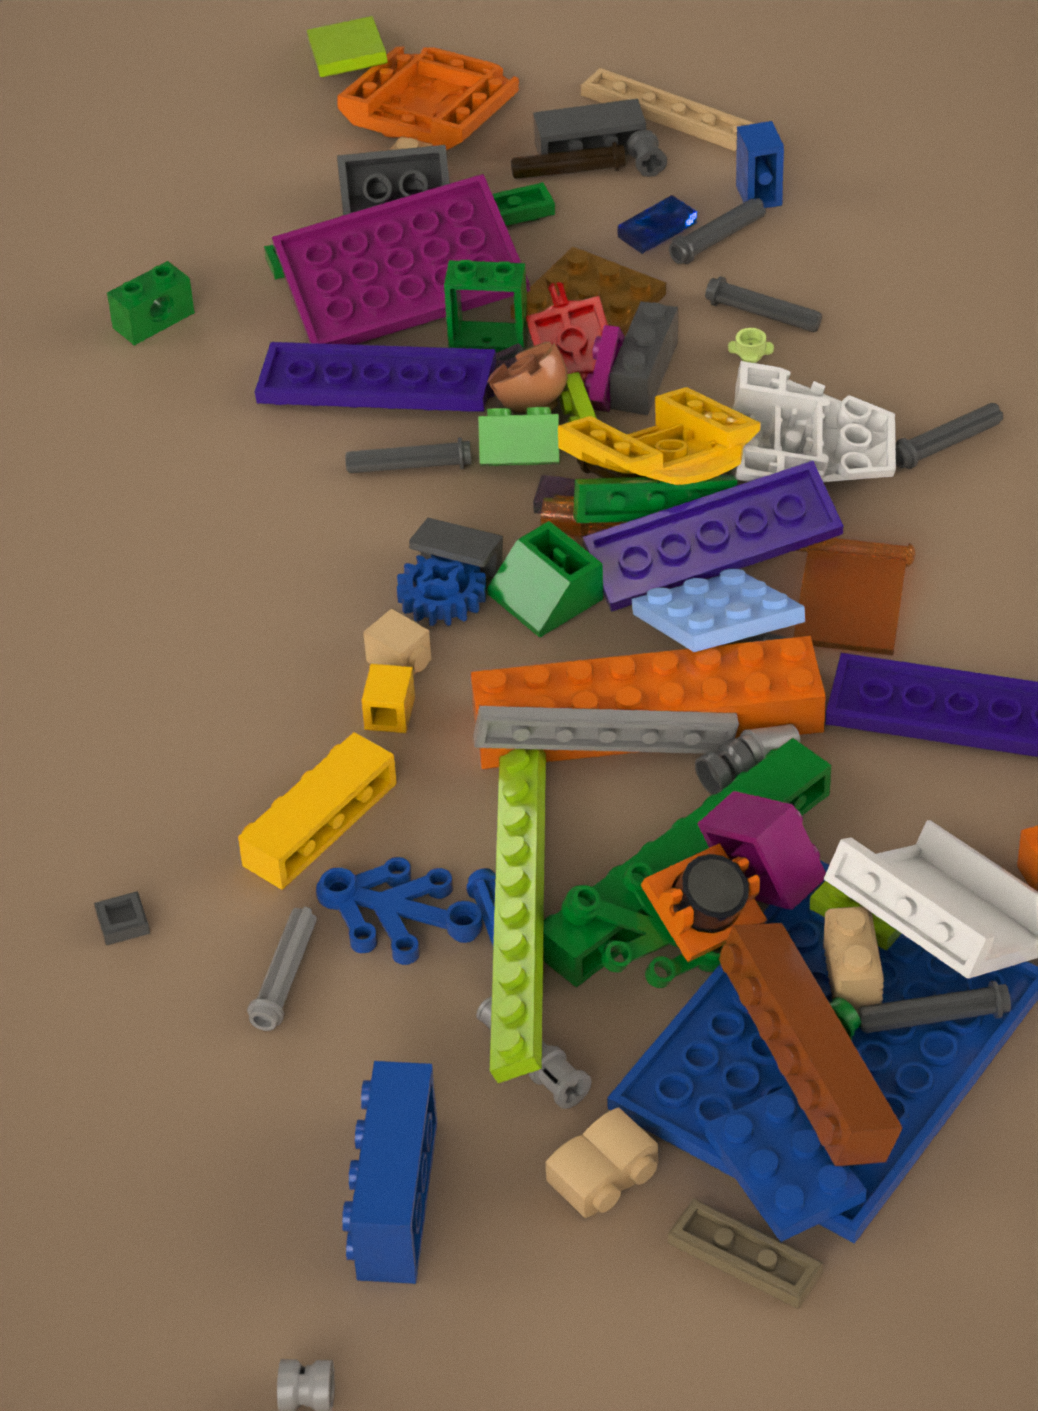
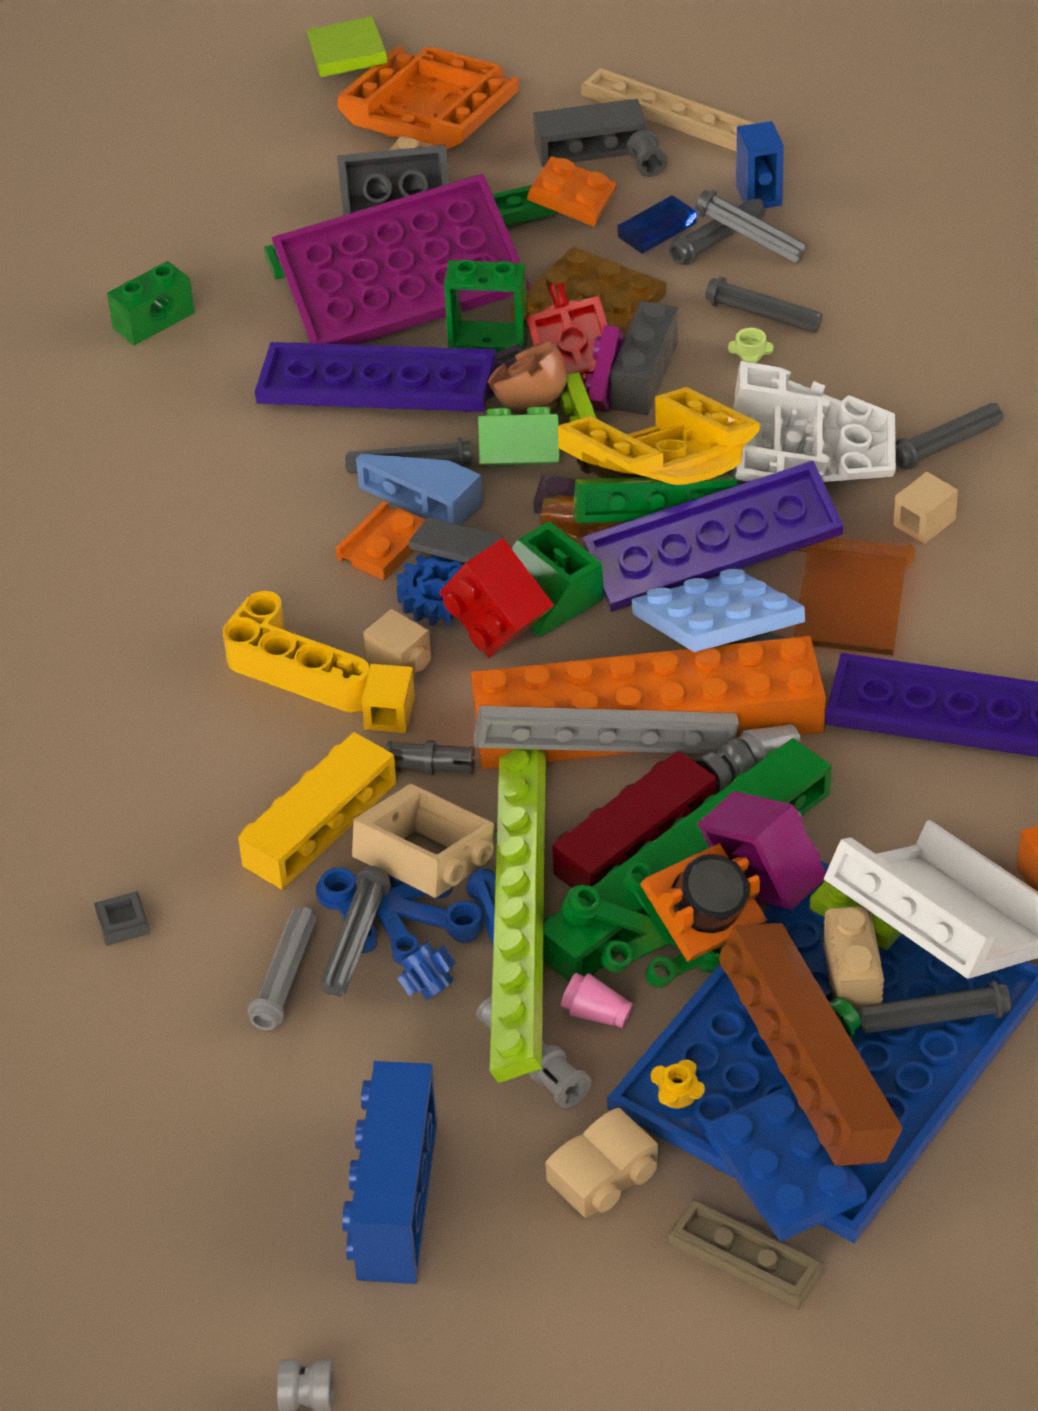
(267, 652): none -> yellow beam
(371, 886): none -> dark grey axle
(380, 541): none -> orange plate
(381, 841): none -> tan window
(422, 485): none -> medium blue slope
(426, 970): none -> blue gear
(432, 757): none -> dark grey pin
(495, 598): none -> red brick
(569, 161): dark brown axle -> none
(572, 190): none -> orange plate
(595, 1001): none -> bright pink cone
(631, 820): none -> dark red brick
(678, 1094): none -> yellow plate
(749, 226): none -> axle
(925, 507): none -> tan brick

